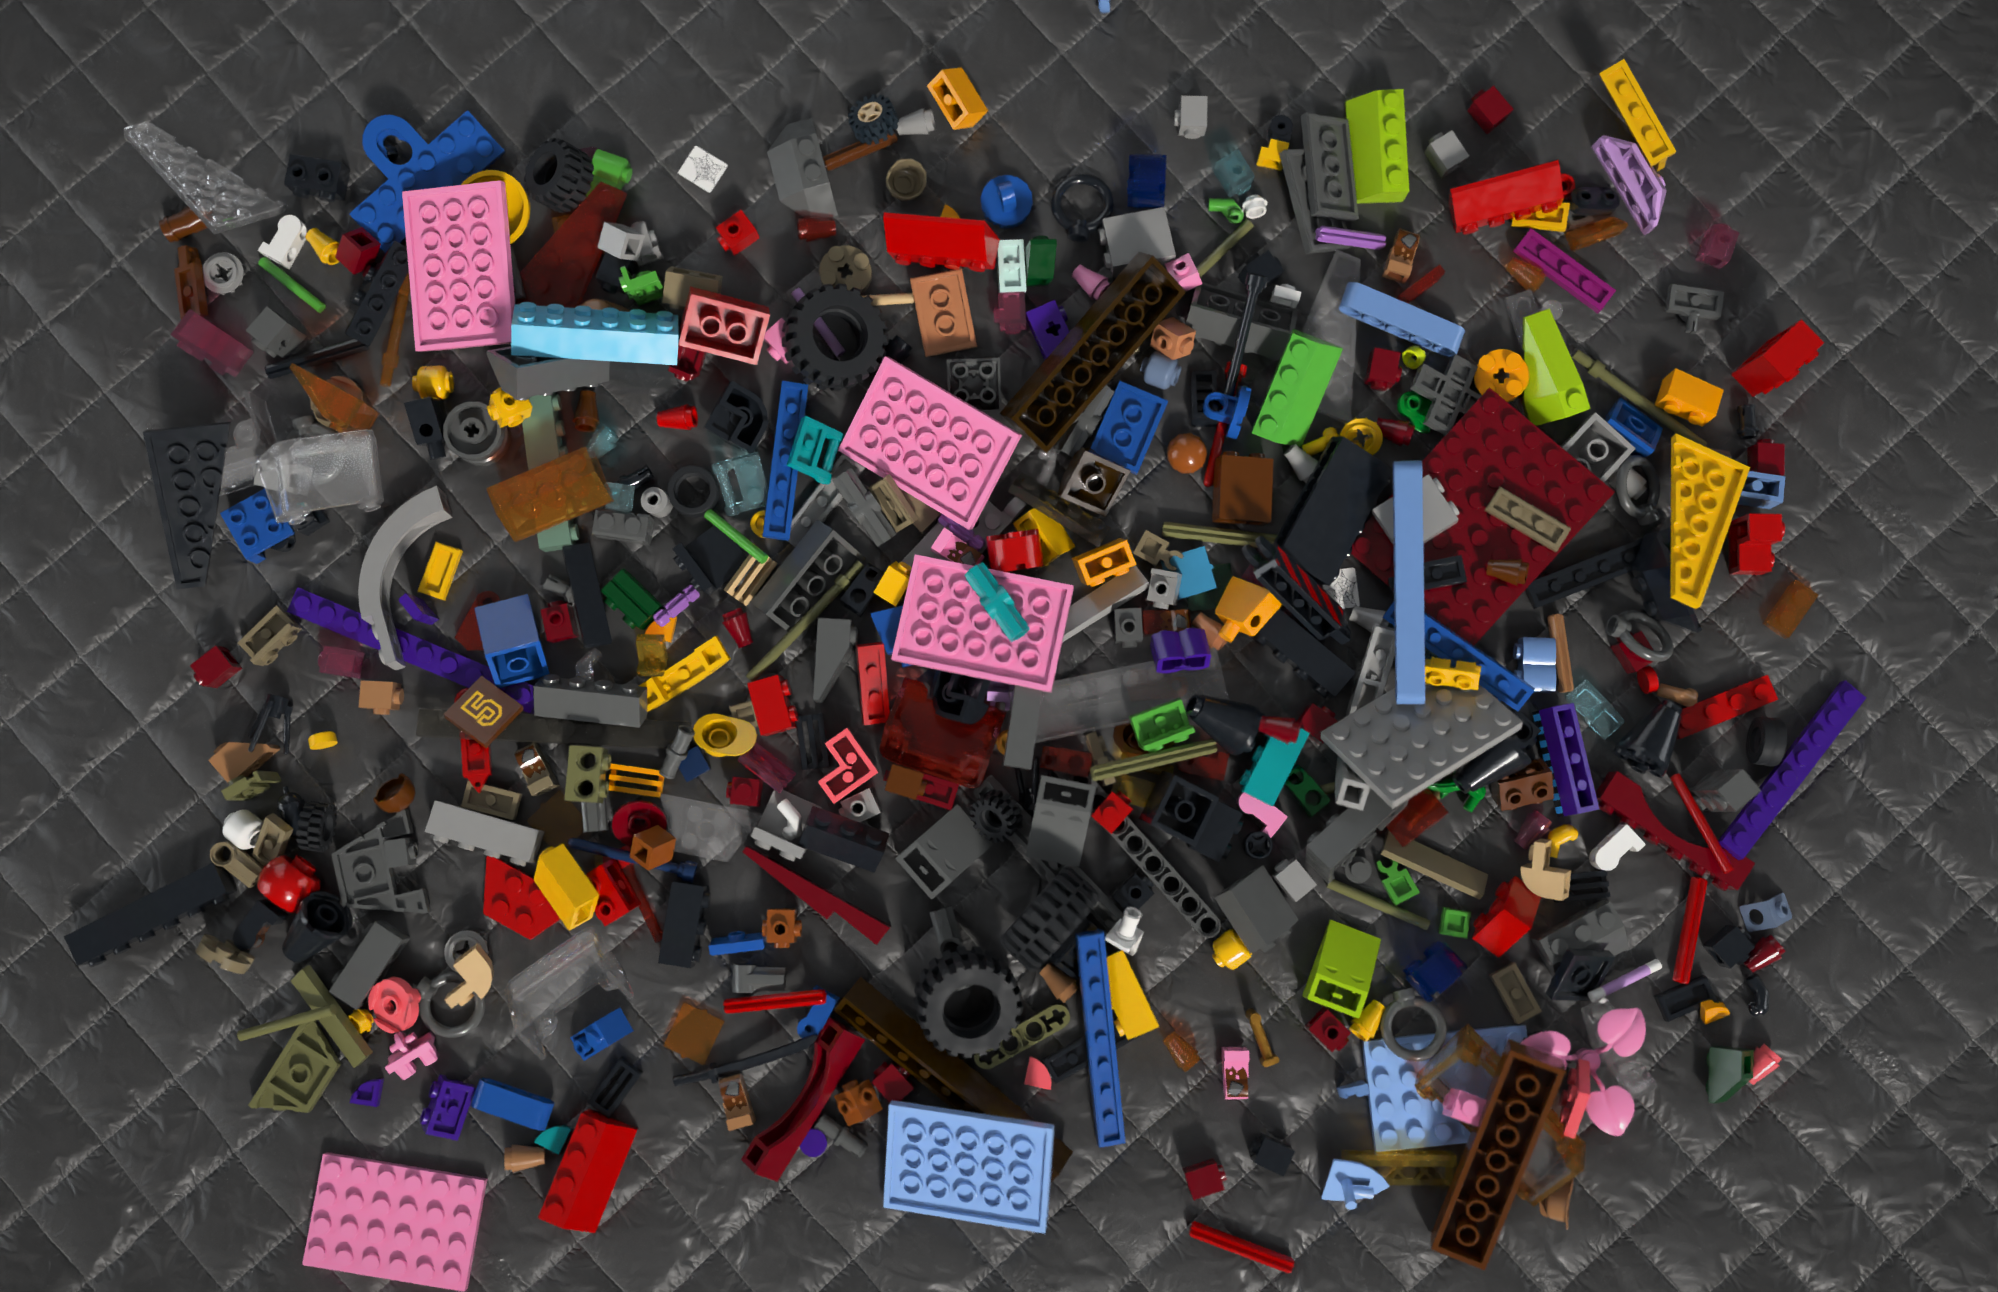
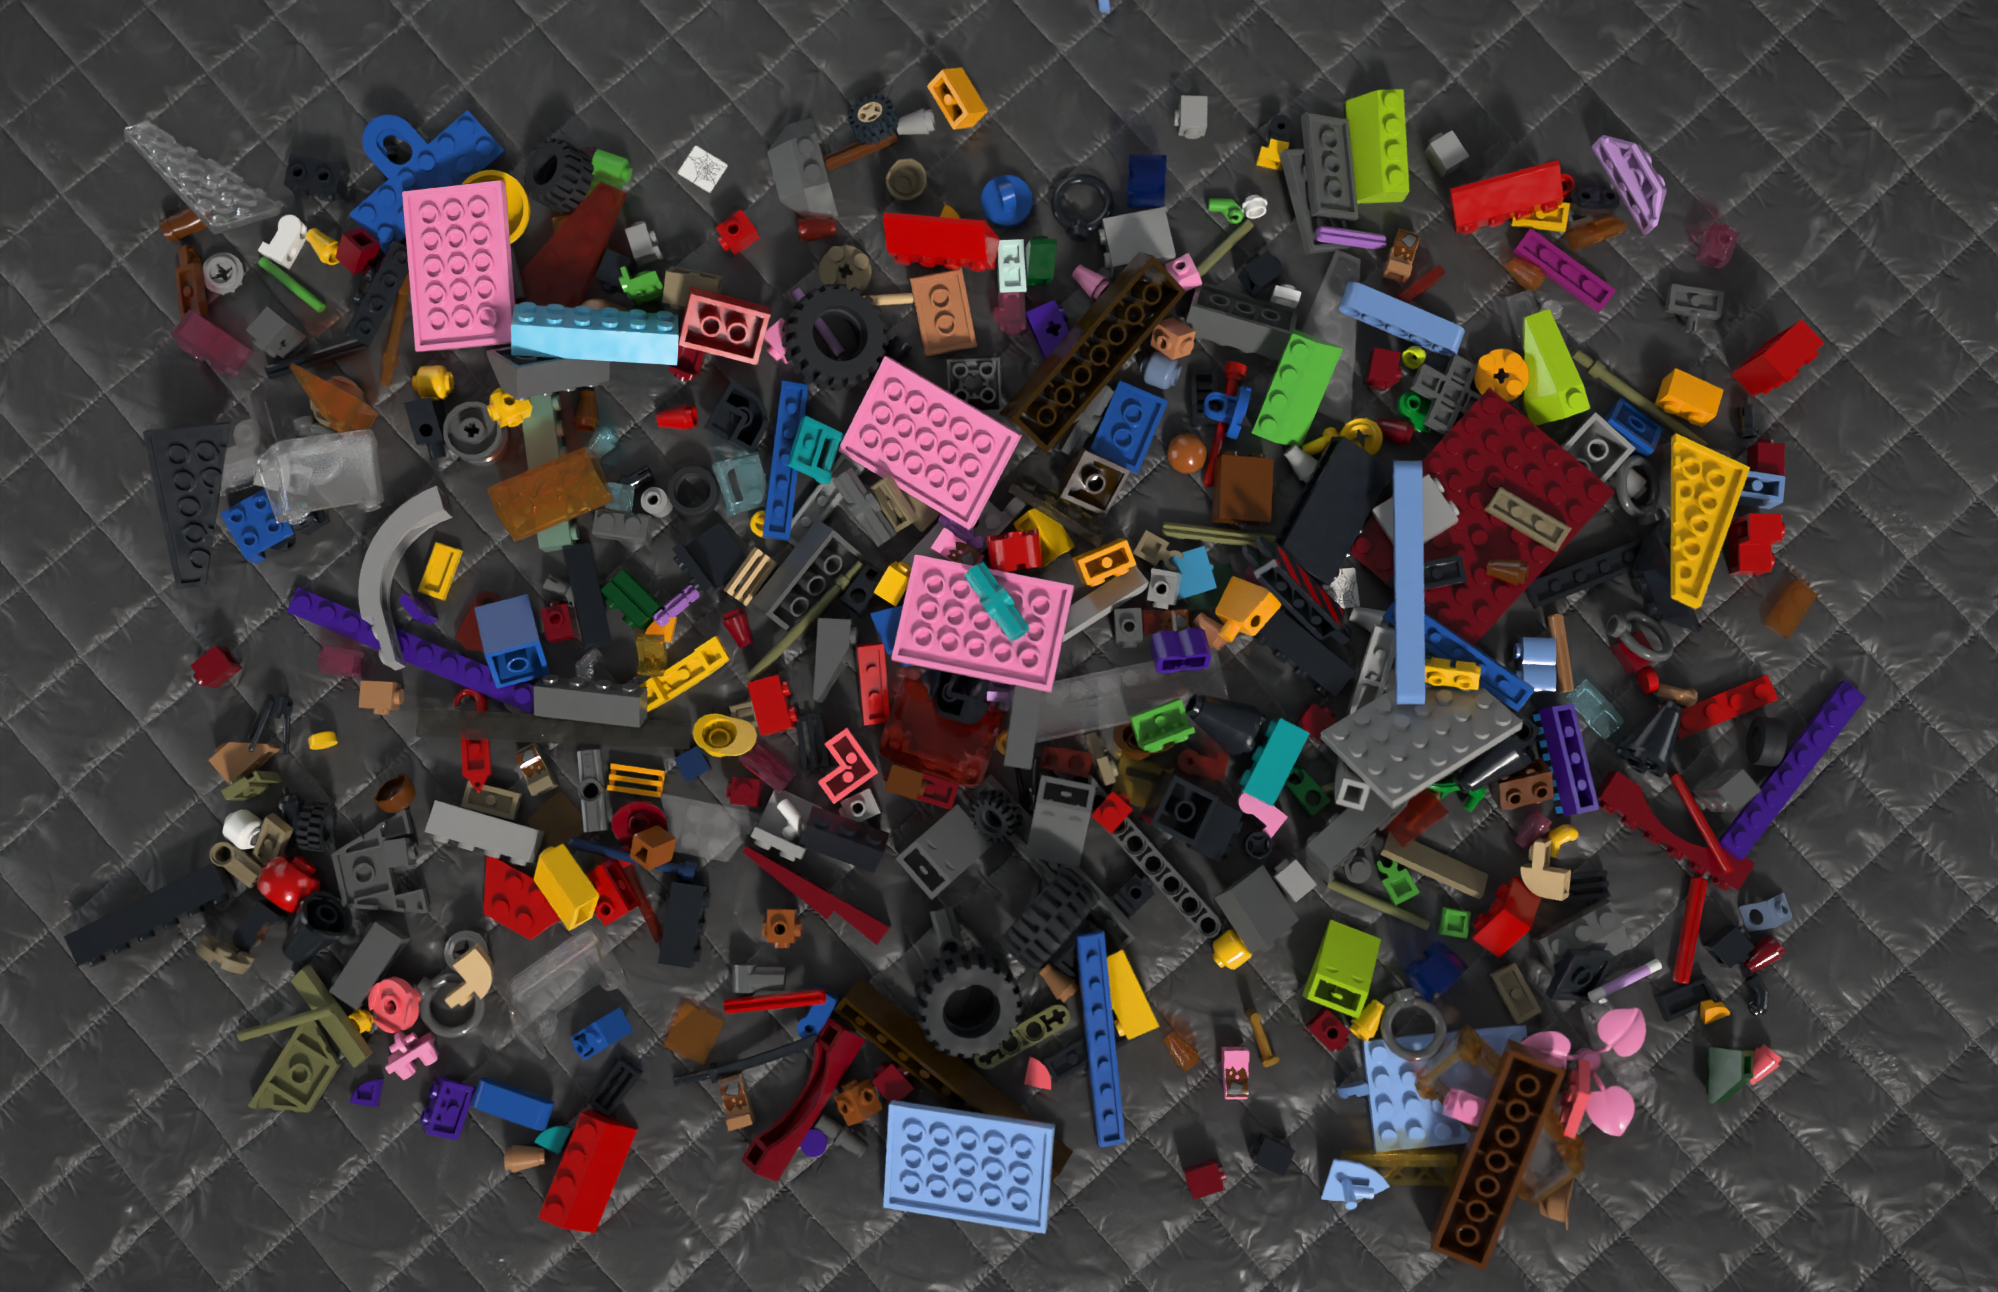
(270, 636): dark tan bracket -> none
(395, 1221): bright pink plate -> none
(483, 711): reddish brown tile -> none
(579, 774): olive brick -> none
(621, 241): light grey brick -> none
(676, 752): dark grey pin -> none
(736, 536): bright green bar -> none
(737, 942): blue plate -> none
(1047, 467): clear arm -> none
(1125, 932): white bracket -> none
(1153, 759): olive axle -> none
(1234, 173): clear light blue brick -> none
(1241, 1247): red axle -> none
(1255, 284): black piece -> none
(1280, 728): dark red cone -> none
(1489, 109): dark red brick -> none
(1614, 846): white leg -> none
(1638, 114): yellow fence -> none

